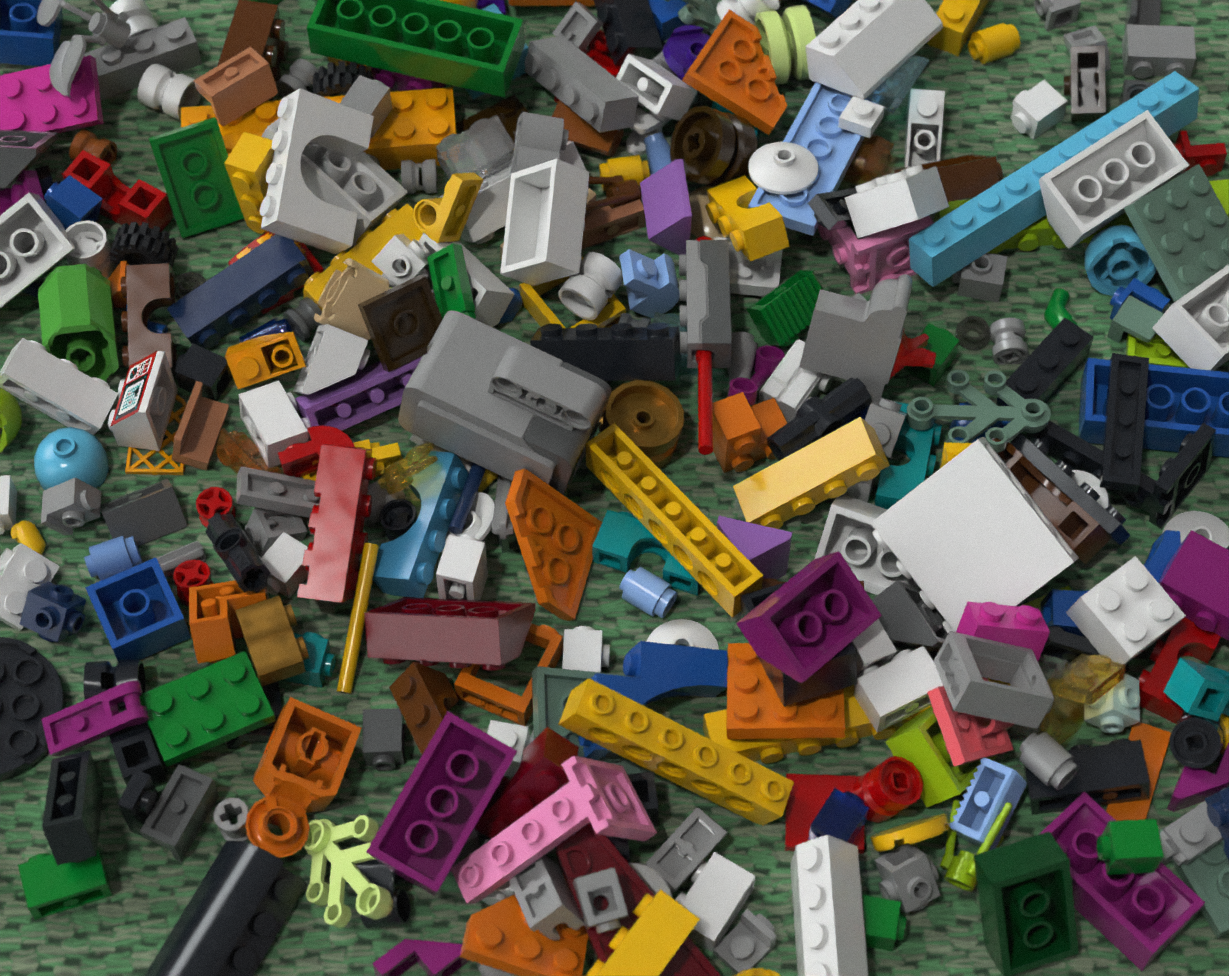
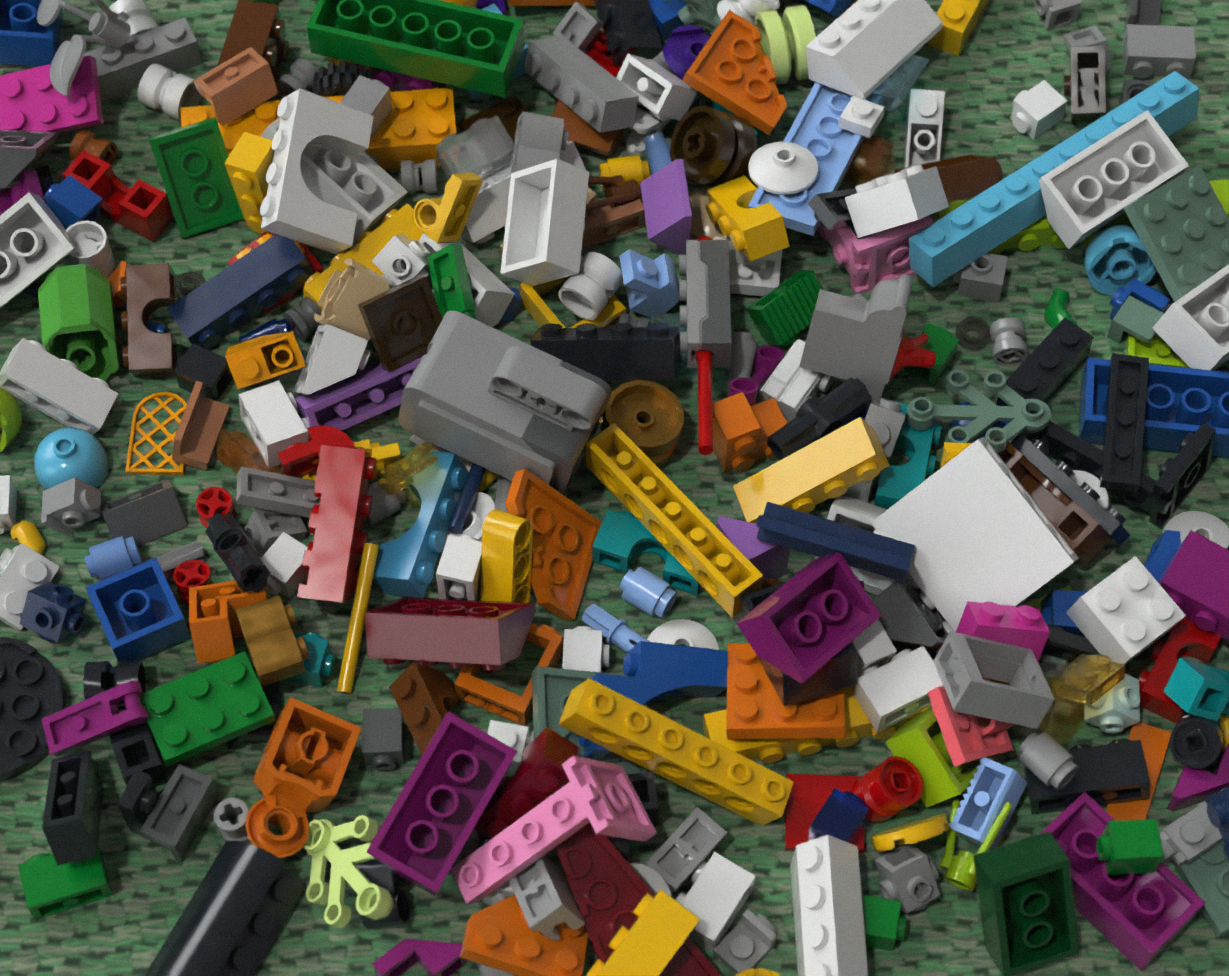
(142, 245): black tyre -> none
(144, 403): white slope -> none
(397, 518): black wheel -> none
(506, 557): none -> yellow beam
(606, 885): light grey brick -> none
(612, 629): none -> light blue axle
(823, 536): none -> dark blue fence
(994, 42): yellow brick -> none
(1209, 156): red bracket -> none

